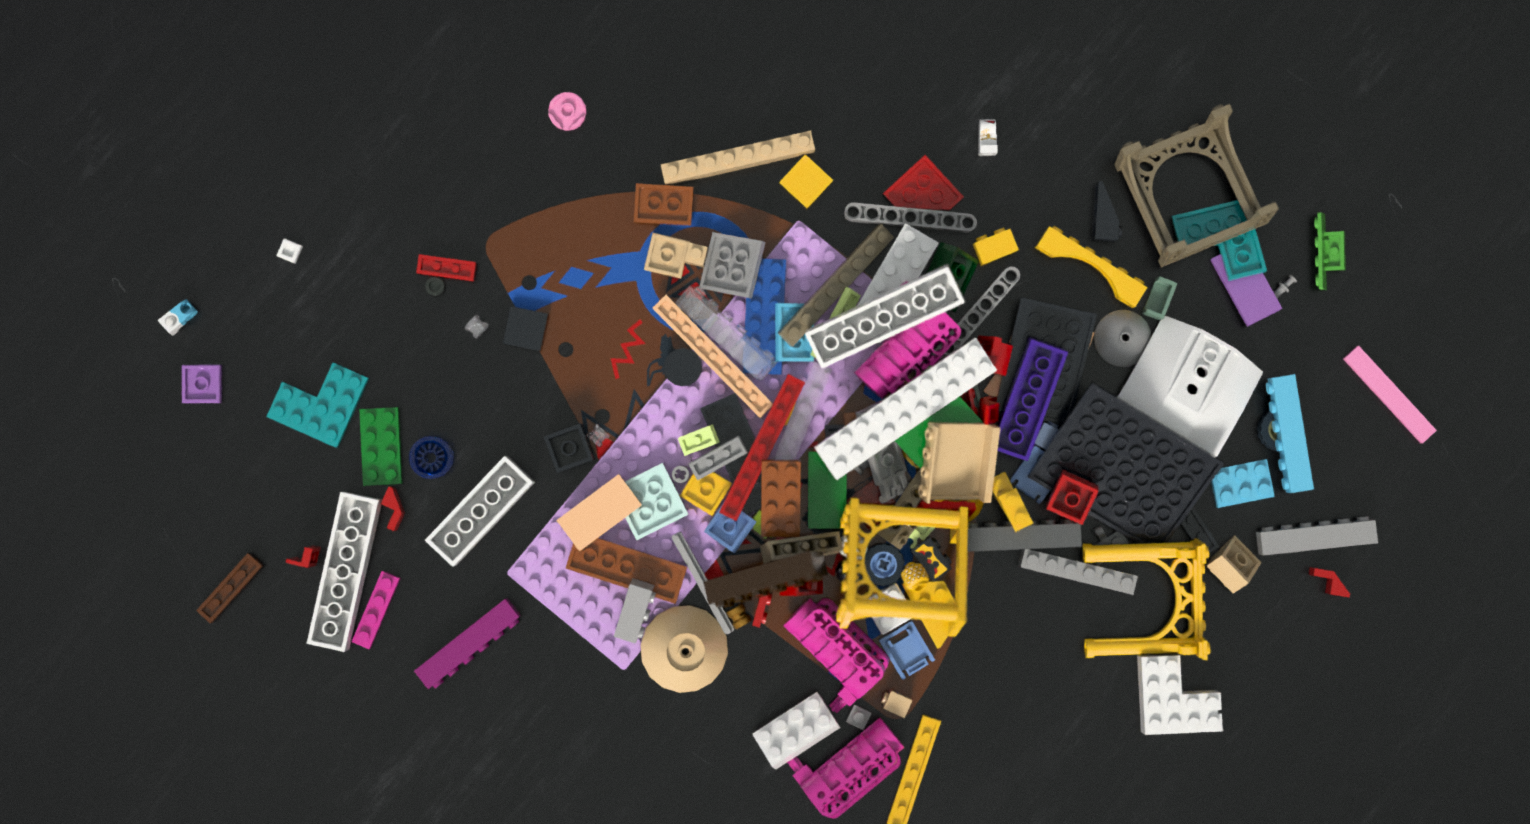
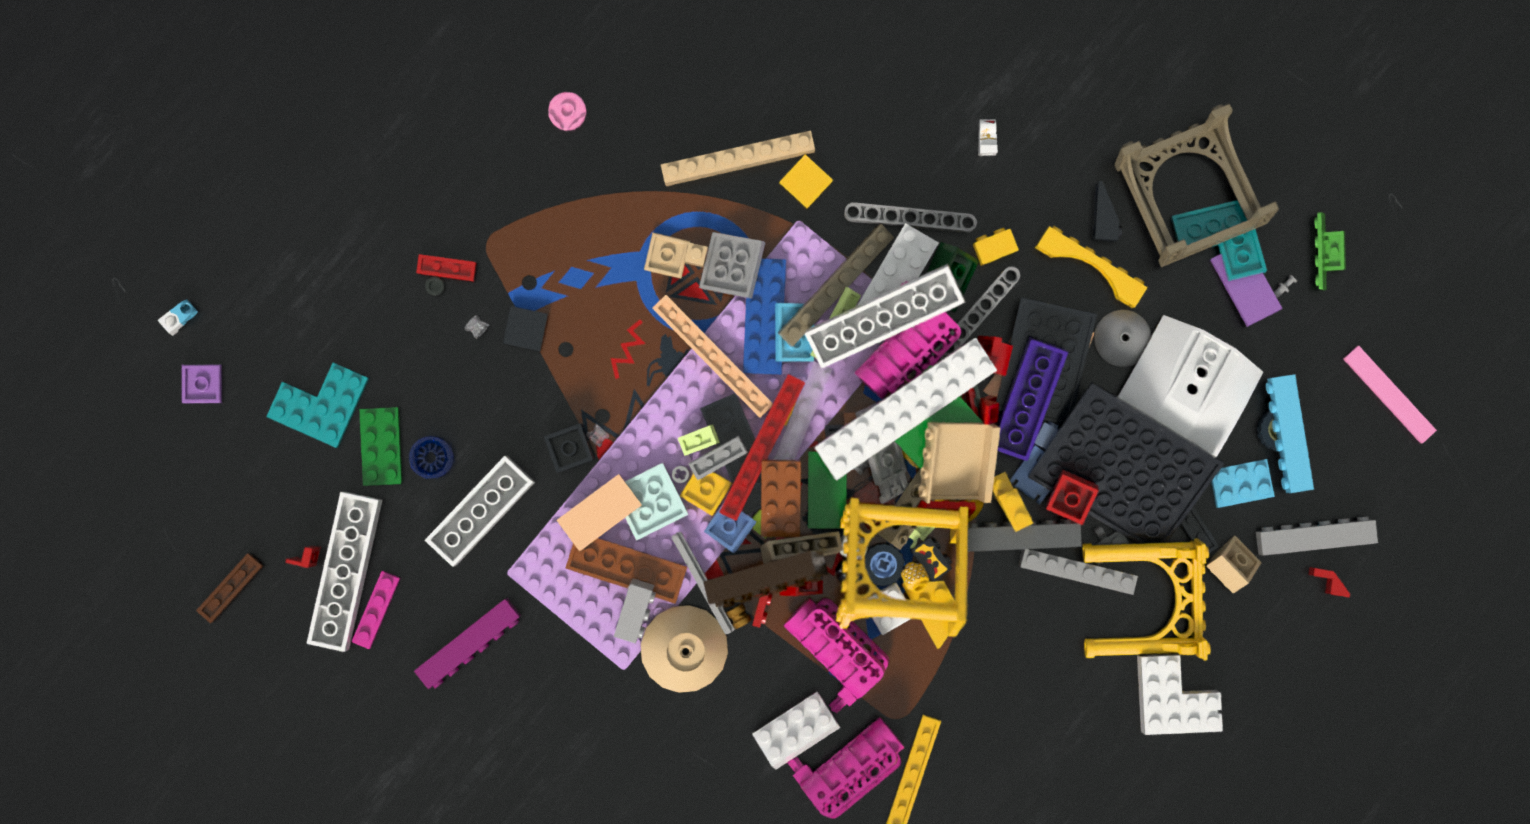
(289, 250): white tile -> none
(392, 500): red slope -> none
(663, 204): dark orange plate -> none
(682, 367): black tile -> none
(726, 333): clear brick -> none
(858, 717): light grey plate -> none
(896, 703): tan brick -> none
(908, 652): medium blue container -> none
(923, 188): red plate -> none
(1159, 298): sand green panel -> none

